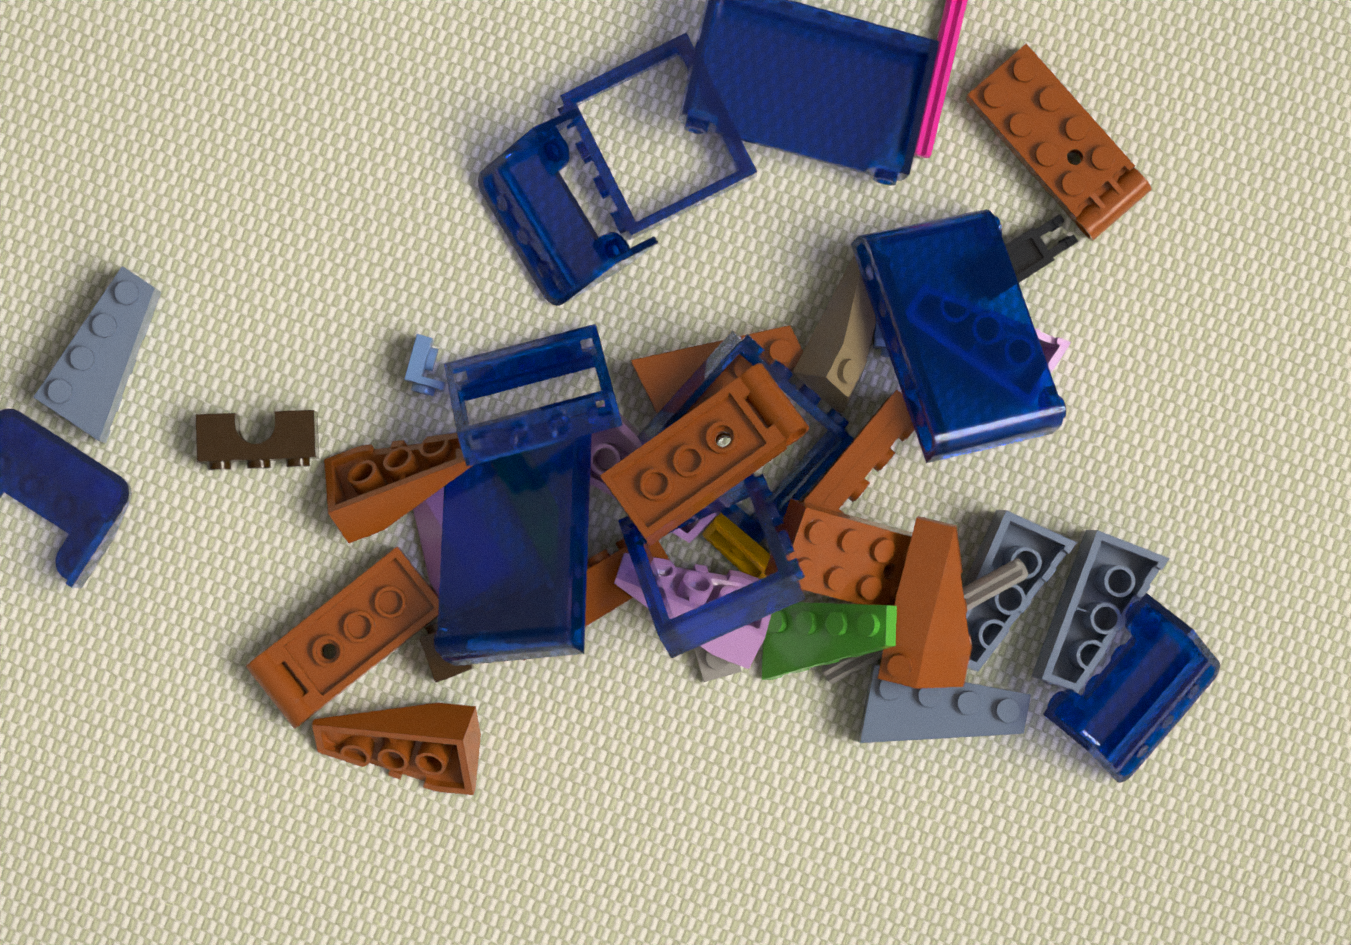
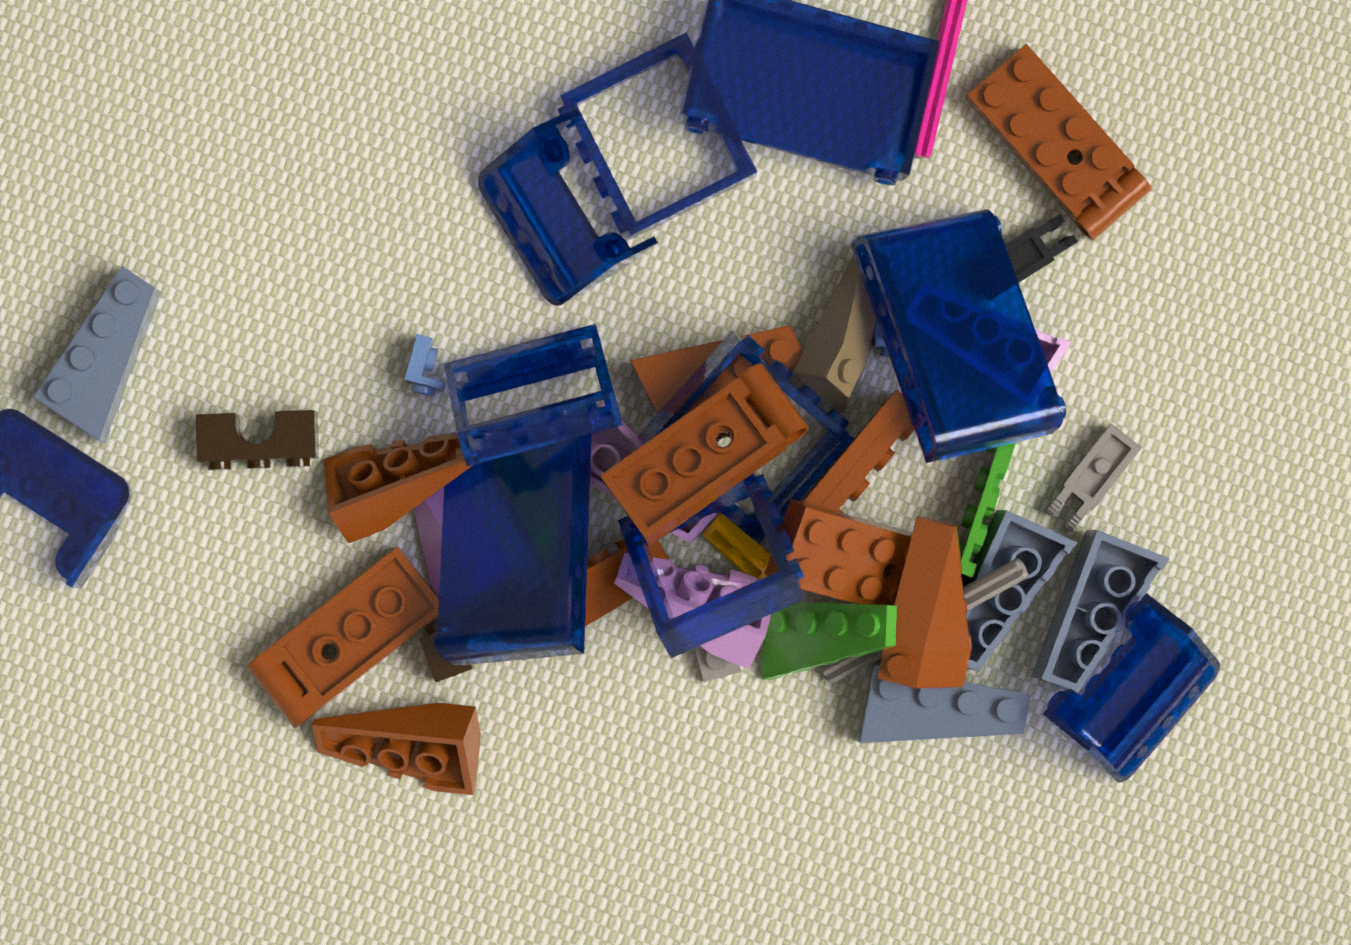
(976, 516): none -> bright green wing
(1095, 473): none -> light grey hinge

